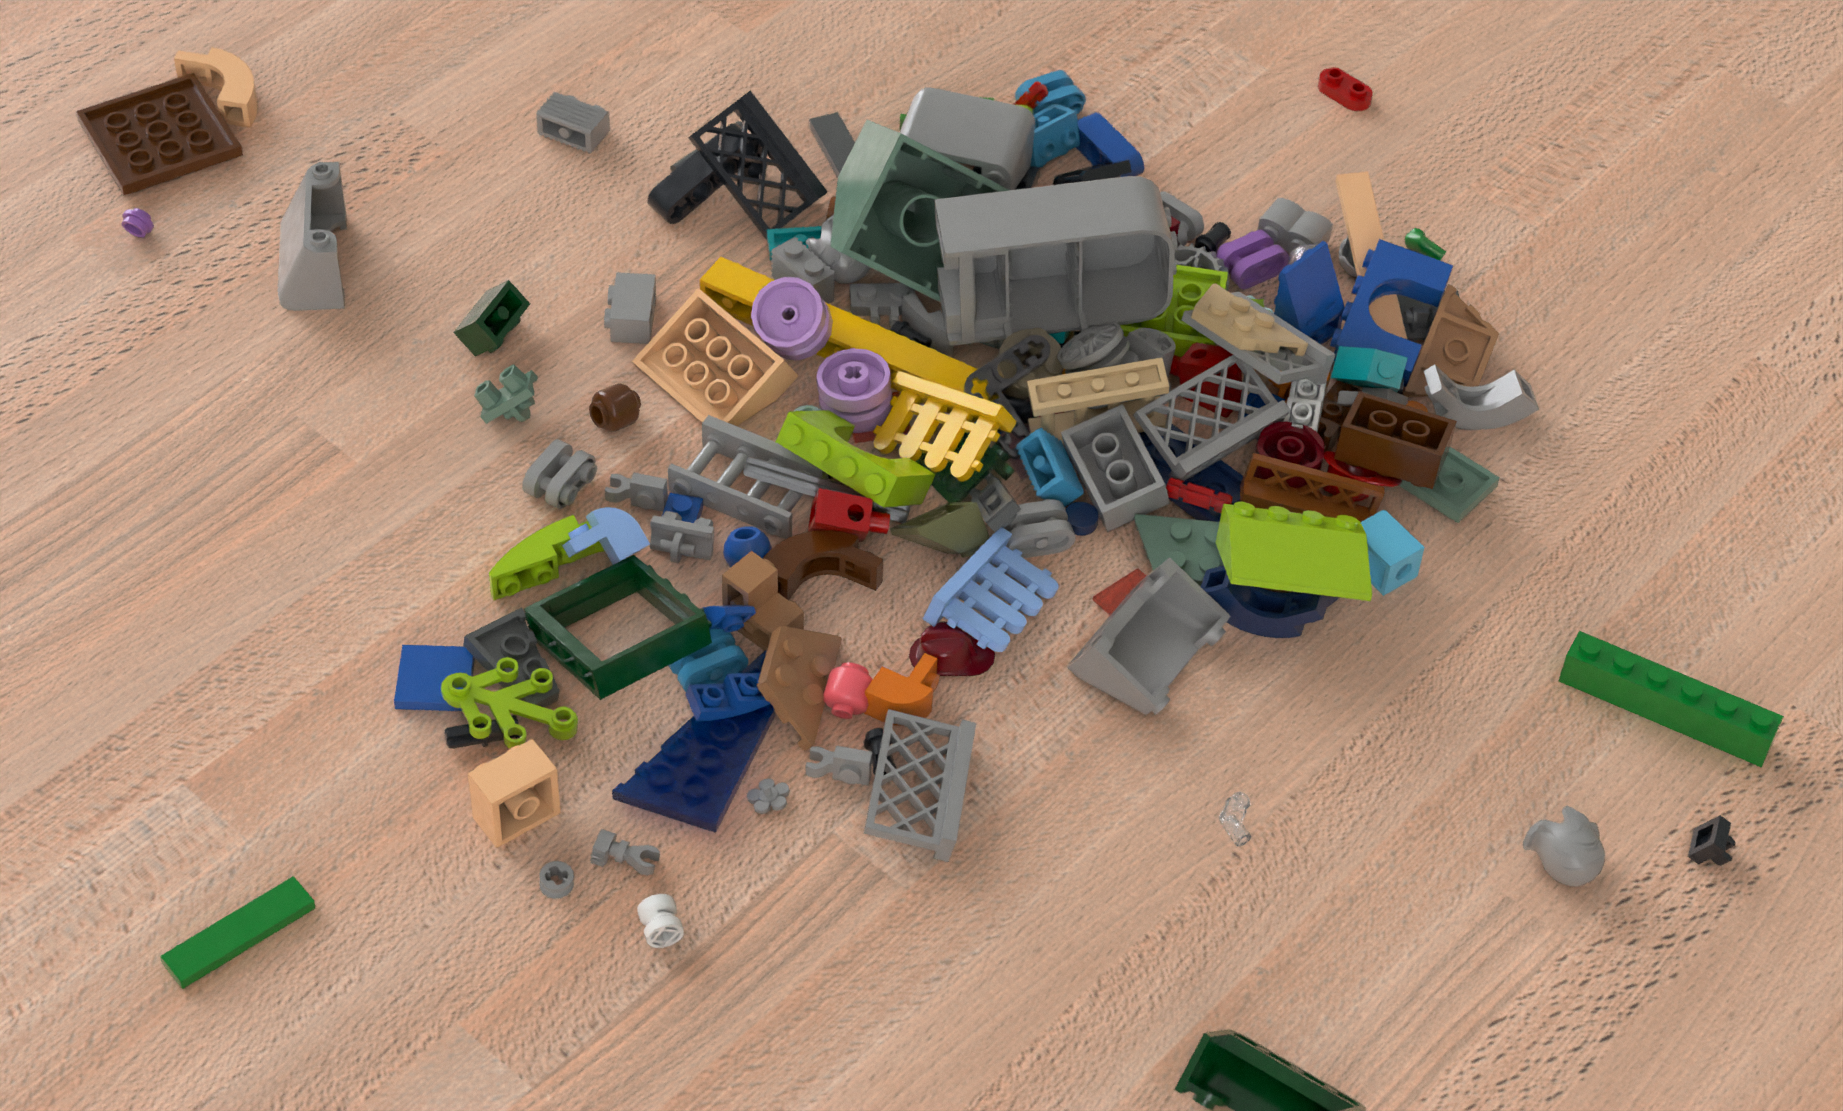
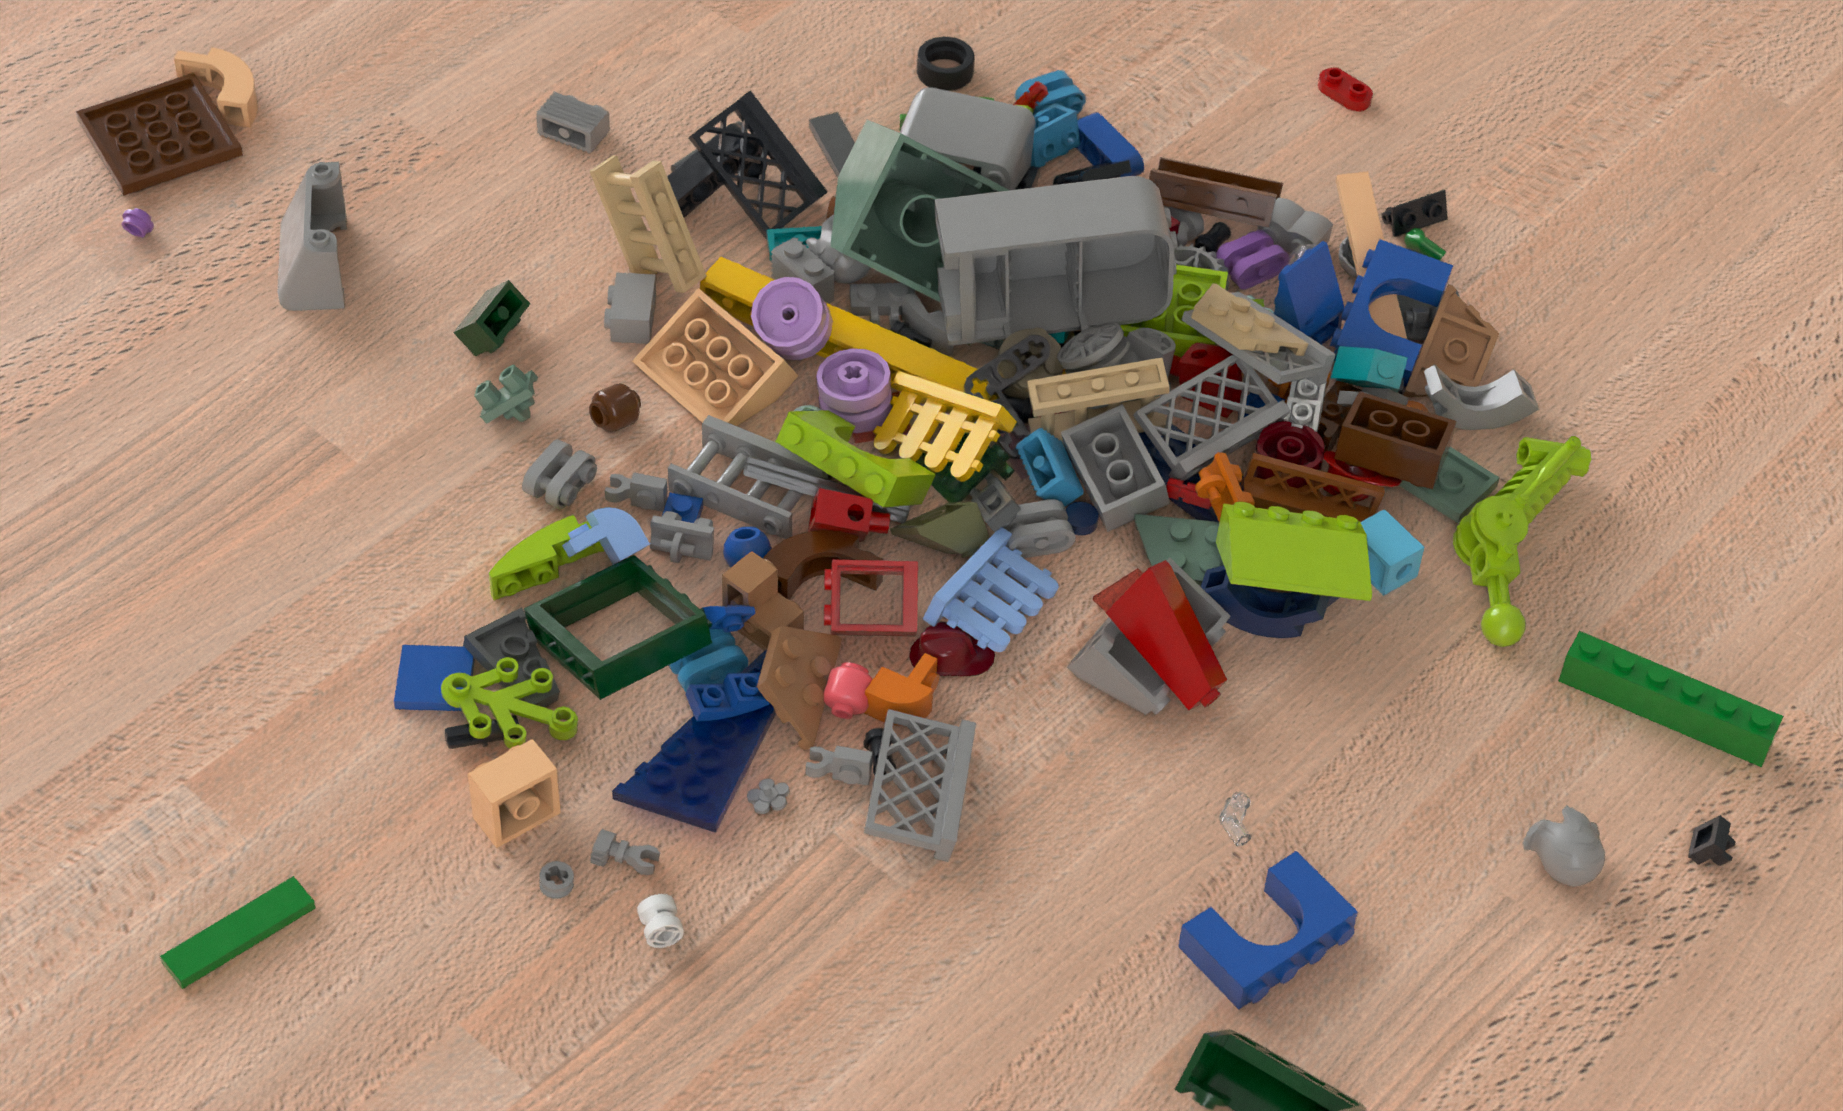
(662, 214): none -> tan fence
(909, 610): none -> red window
(945, 48): none -> black tyre
(1169, 636): none -> red slope
(1216, 192): none -> reddish brown fence
(1221, 484): none -> orange hips
(1249, 970): none -> blue arch
(1417, 213): none -> black hinge
(1497, 525): none -> lime piece

